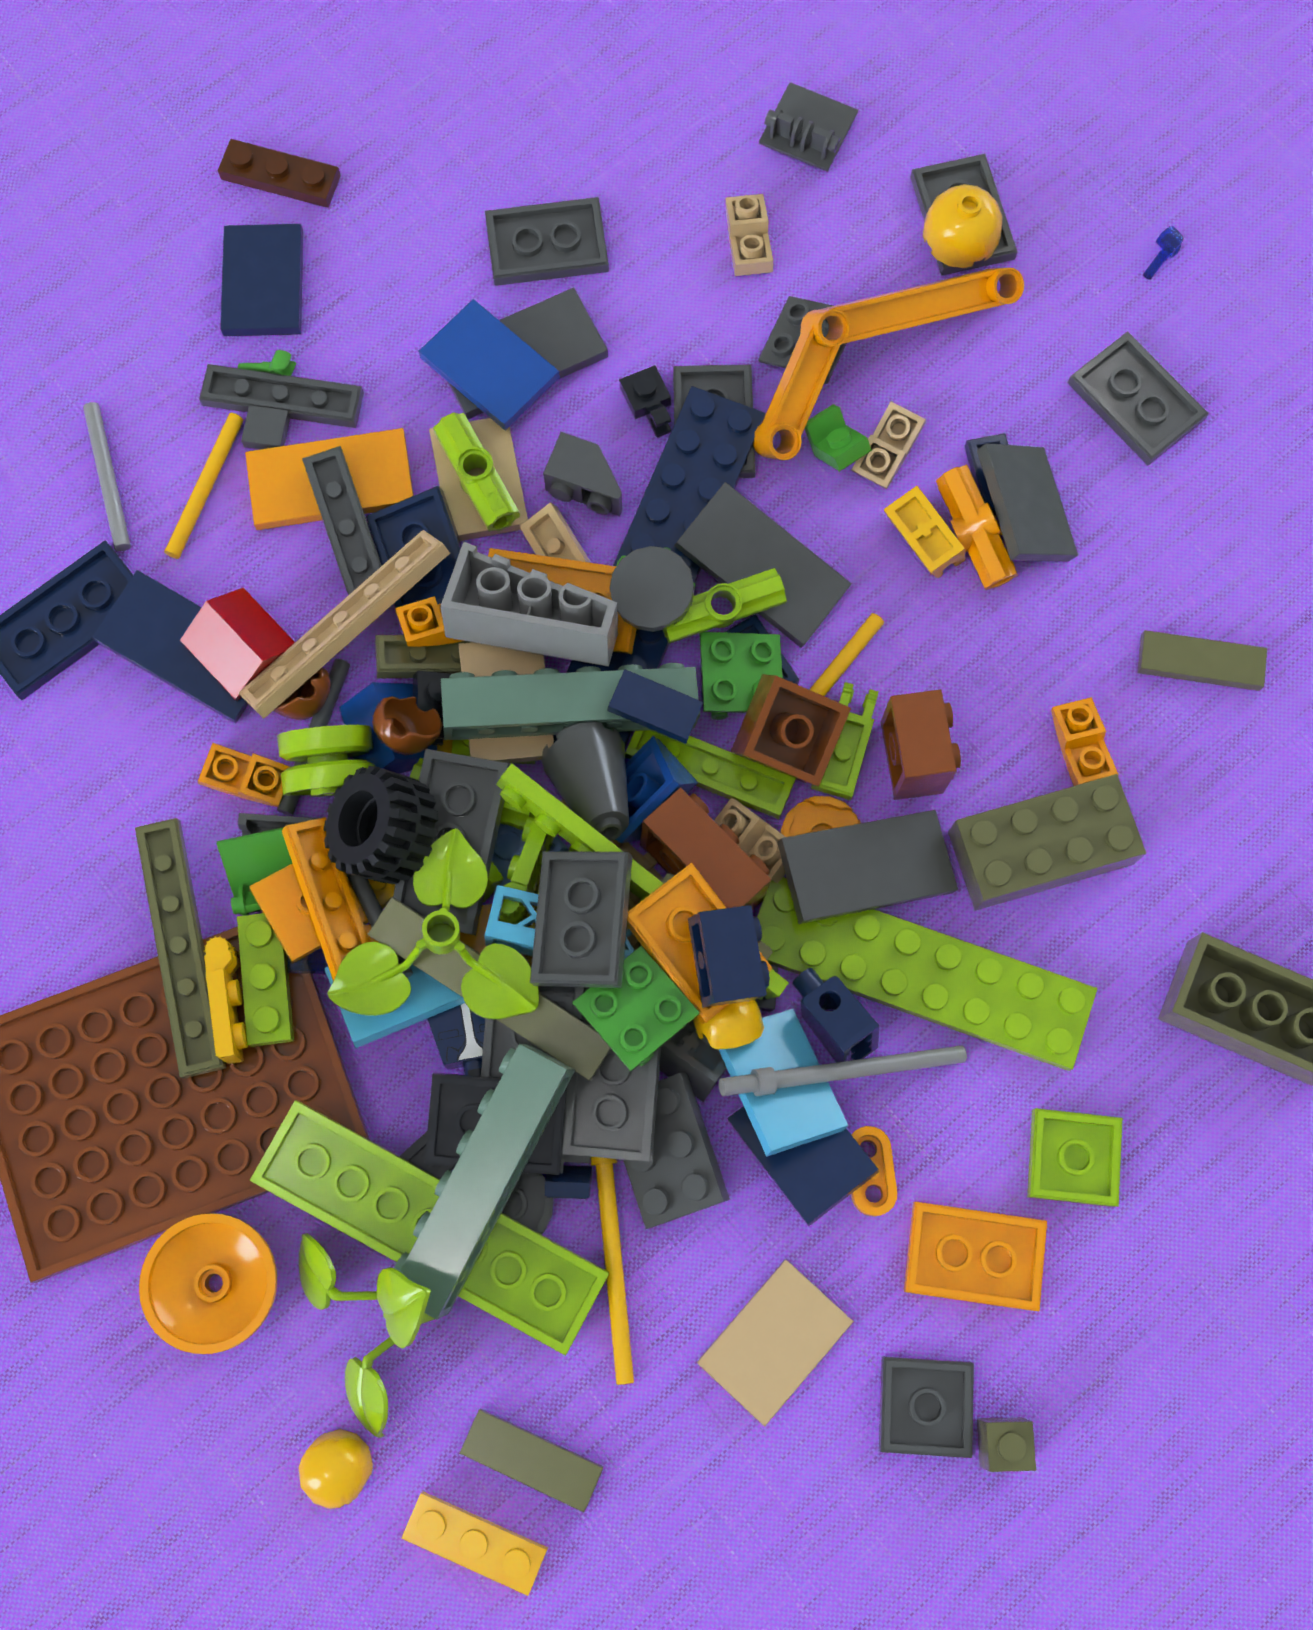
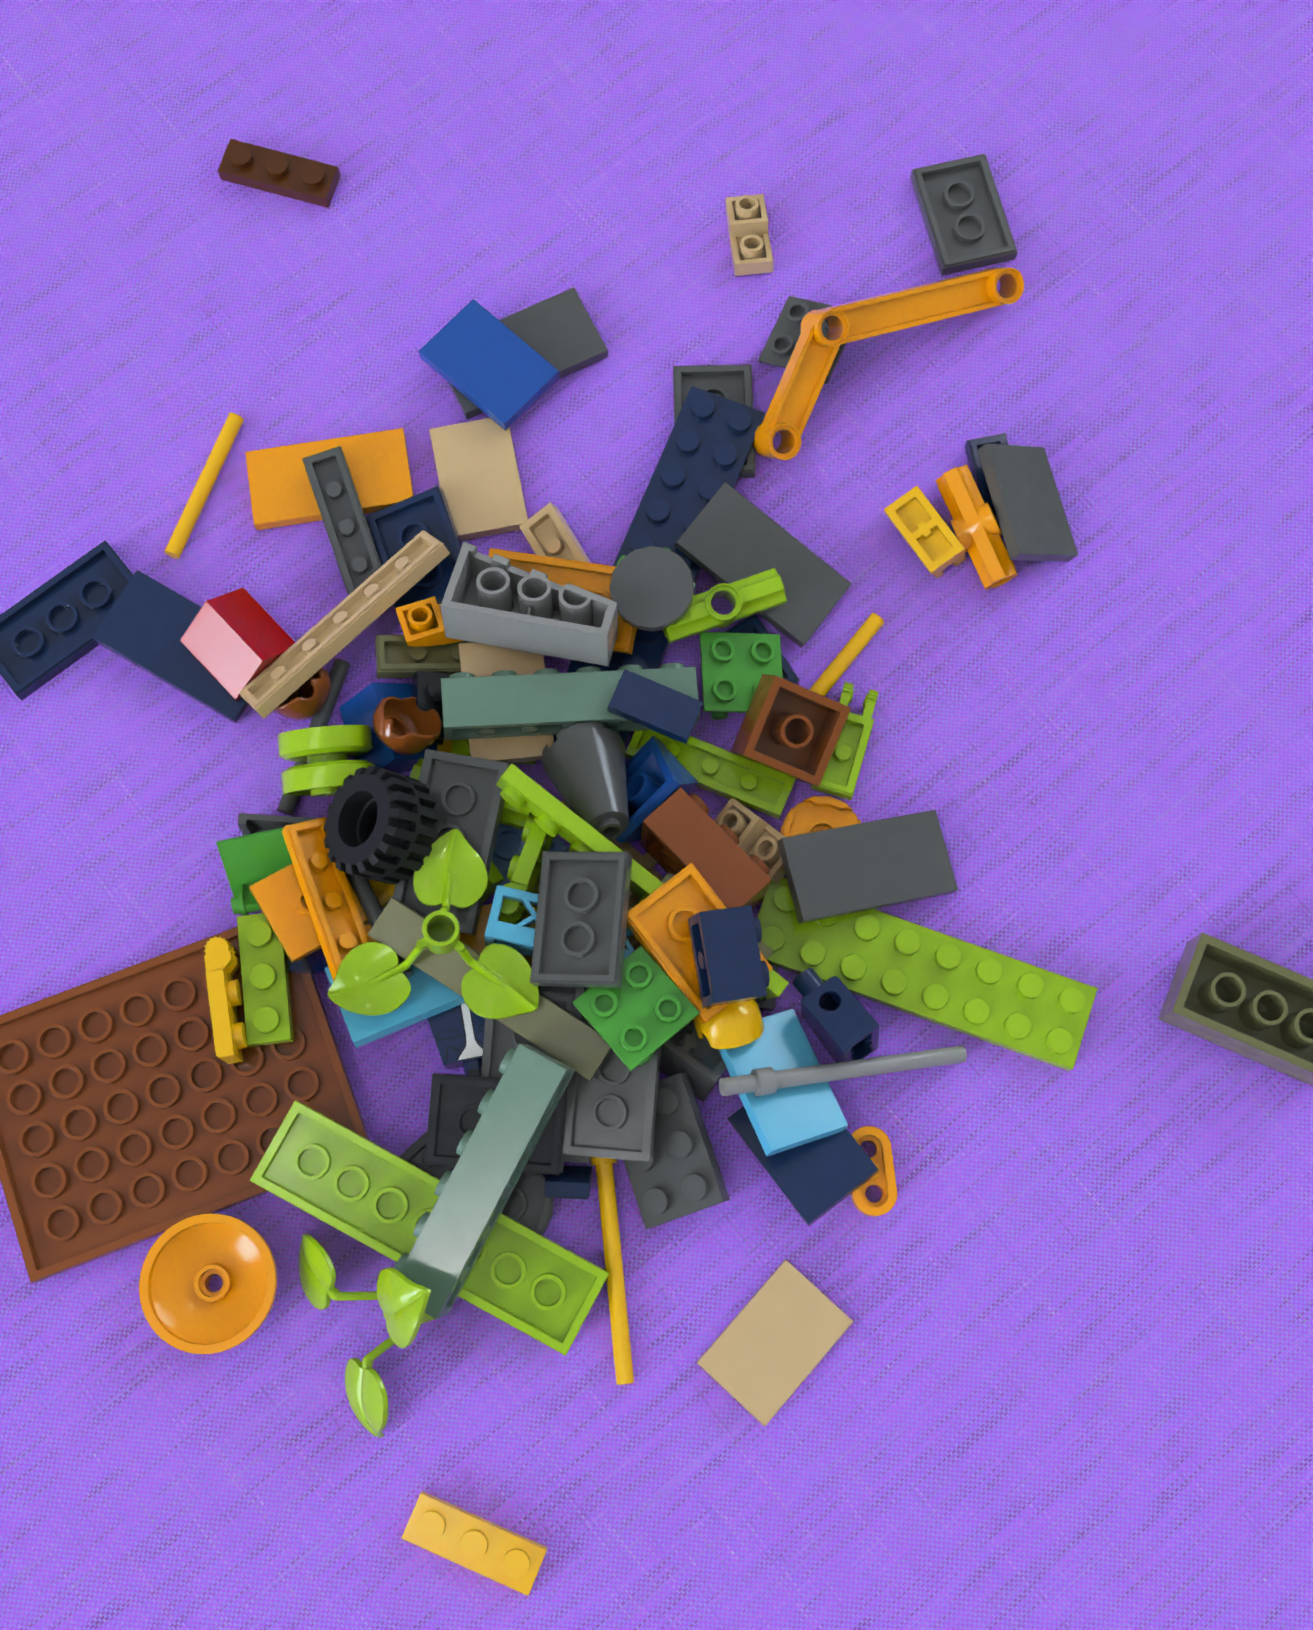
(106, 476): light grey bar -> none
(178, 945): olive tile -> none
(243, 775): light orange slope -> none
(262, 280): dark blue tile -> none
(265, 427): dark grey tile -> none
(279, 365): bright green hand -> none
(302, 397): dark grey tile -> none
(335, 1468): yellow hair -> none
(467, 453): lime piece -> none
(531, 1460): olive tile -> none
(546, 241): dark grey tile -> none
(583, 475): dark grey slope -> none
(649, 397): black plate -> none
(808, 126): dark grey hinge -> none
(834, 440): bright green bracket -> none
(889, 445): tan slope -> none
(919, 744): dark orange brick -> none
(926, 1407): dark grey tile -> none
(963, 226): yellow cylinder -> none
(975, 1256): light orange tile -> none
(1006, 1444): olive brick -> none
(1046, 842): olive brick -> none
(1075, 1157): lime tile -> none
(1082, 741): light orange slope -> none
(1137, 398): dark grey tile -> none
(1170, 243): clear blue hand -> none
(1202, 660): olive tile -> none

